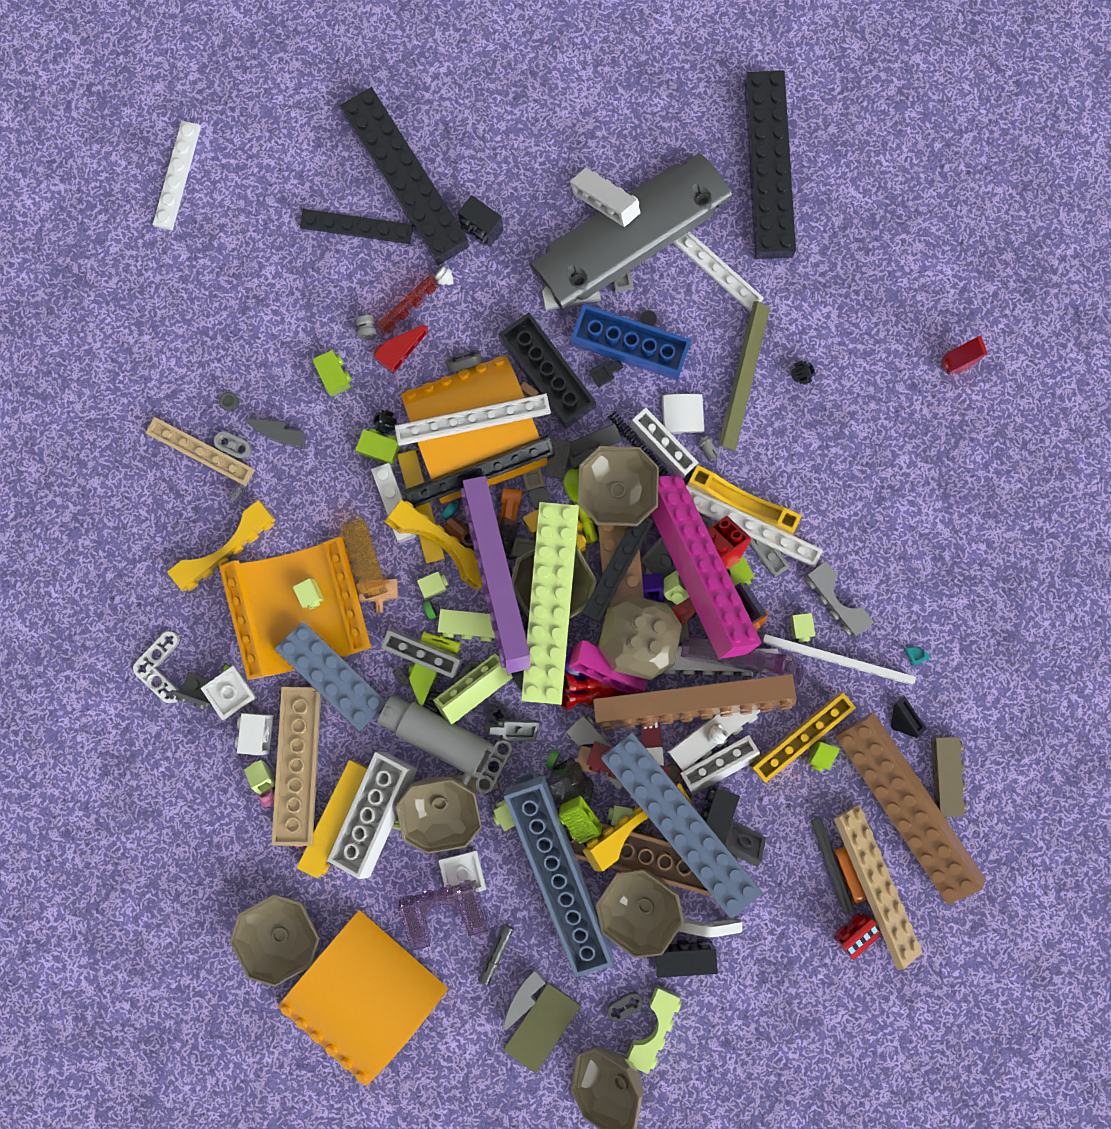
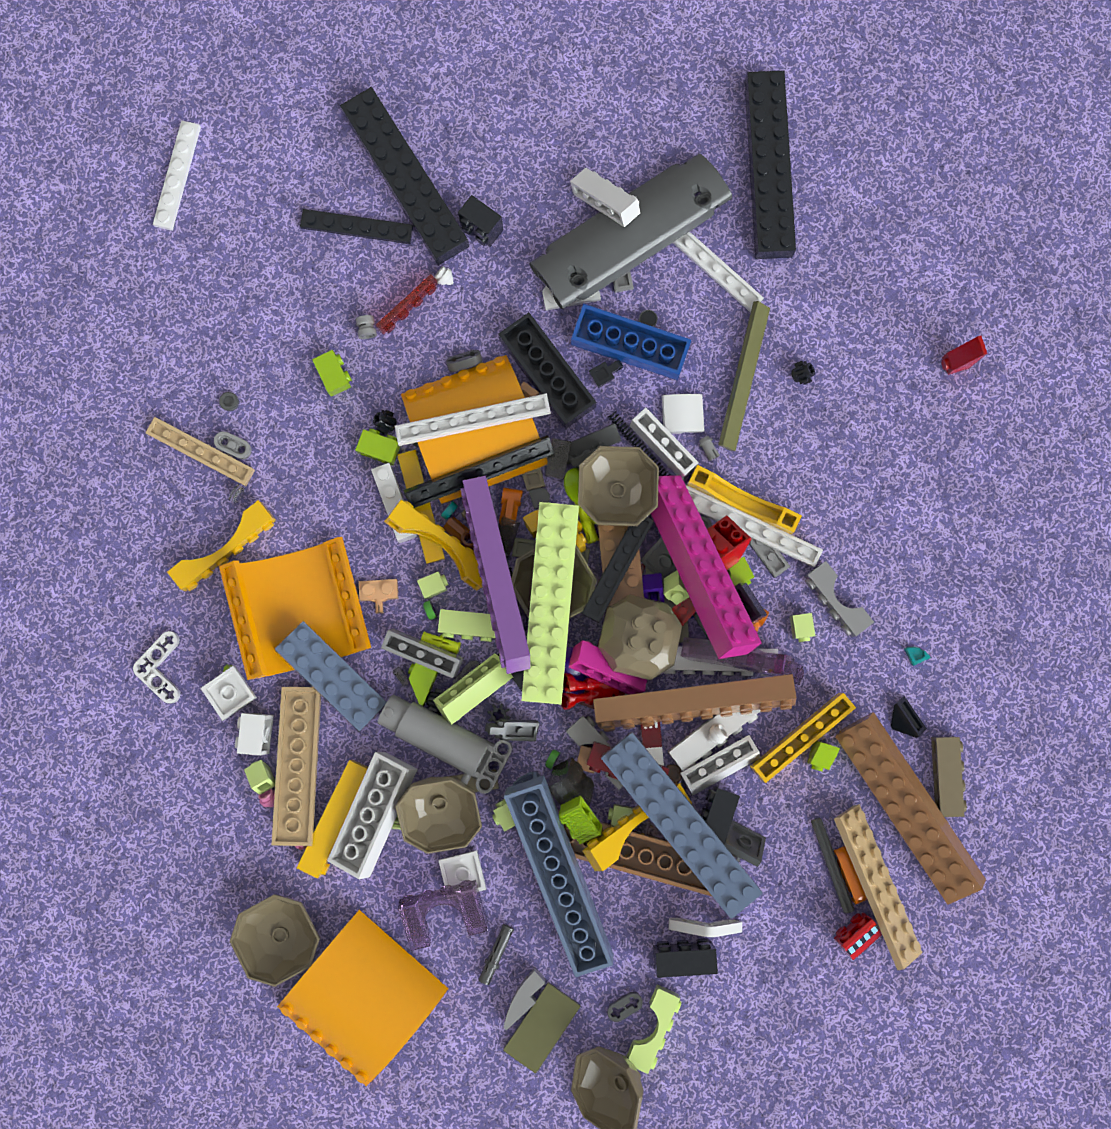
(192, 691): dark grey bracket -> none
(279, 432): dark grey slope -> none
(308, 593): yellowish green brick -> none
(364, 558): clear yellow brick -> none
(397, 349): red slope -> none
(640, 913): dark tan rock -> none
(838, 659): white tile -> none

